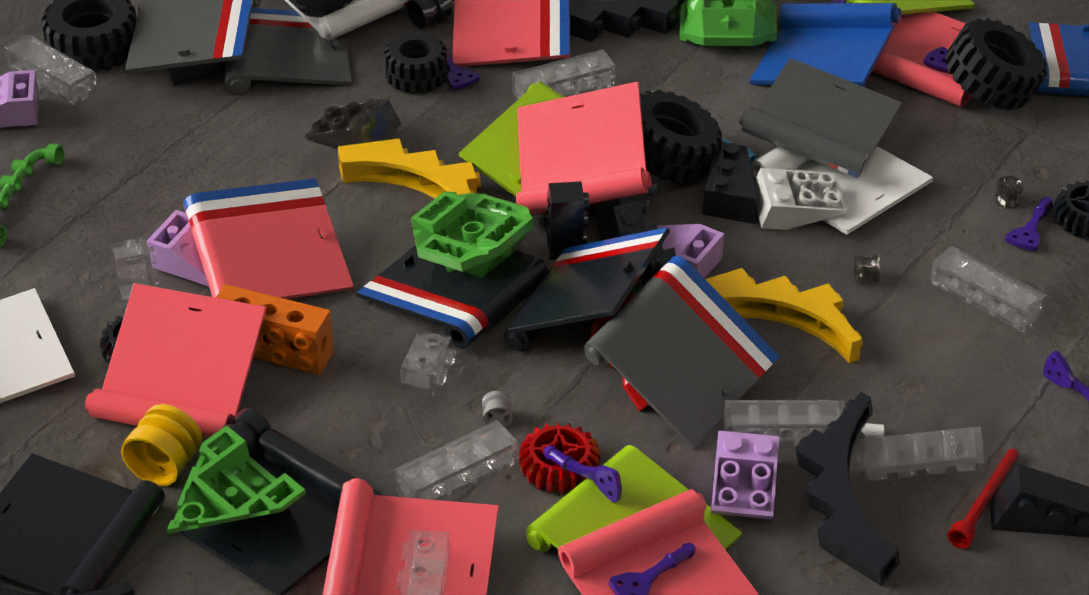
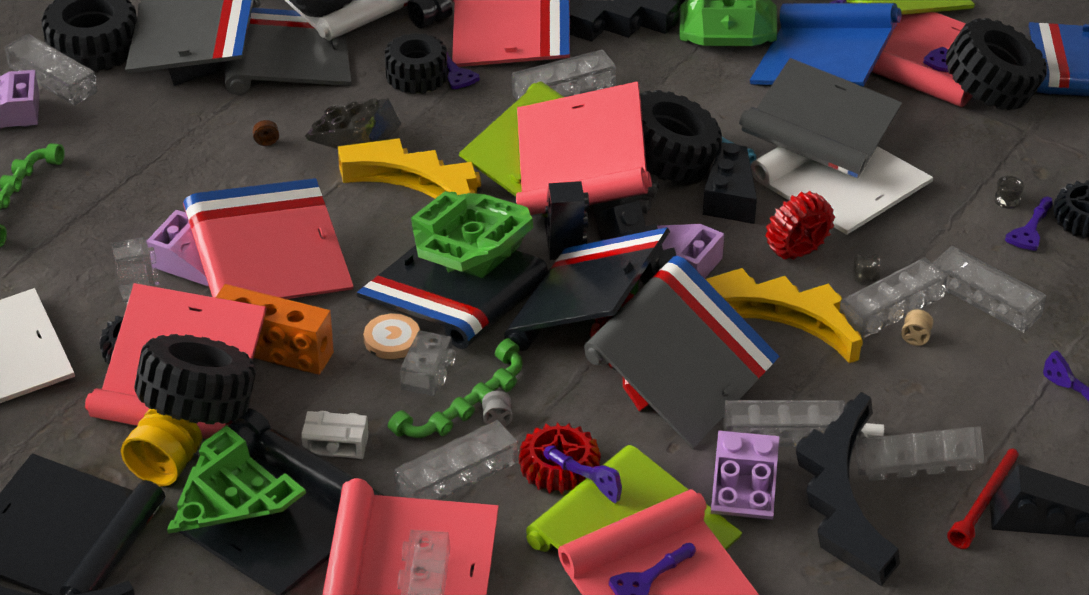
(195, 379): none -> black tyre
(265, 133): none -> reddish brown tile
(335, 434): none -> white brick
(390, 335): none -> light nougat tile
(461, 407): none -> bright green bar
(796, 197): white slope -> none
(800, 225): none -> red gear
(894, 297): none -> clear brick
(917, 327): none -> tan wheel

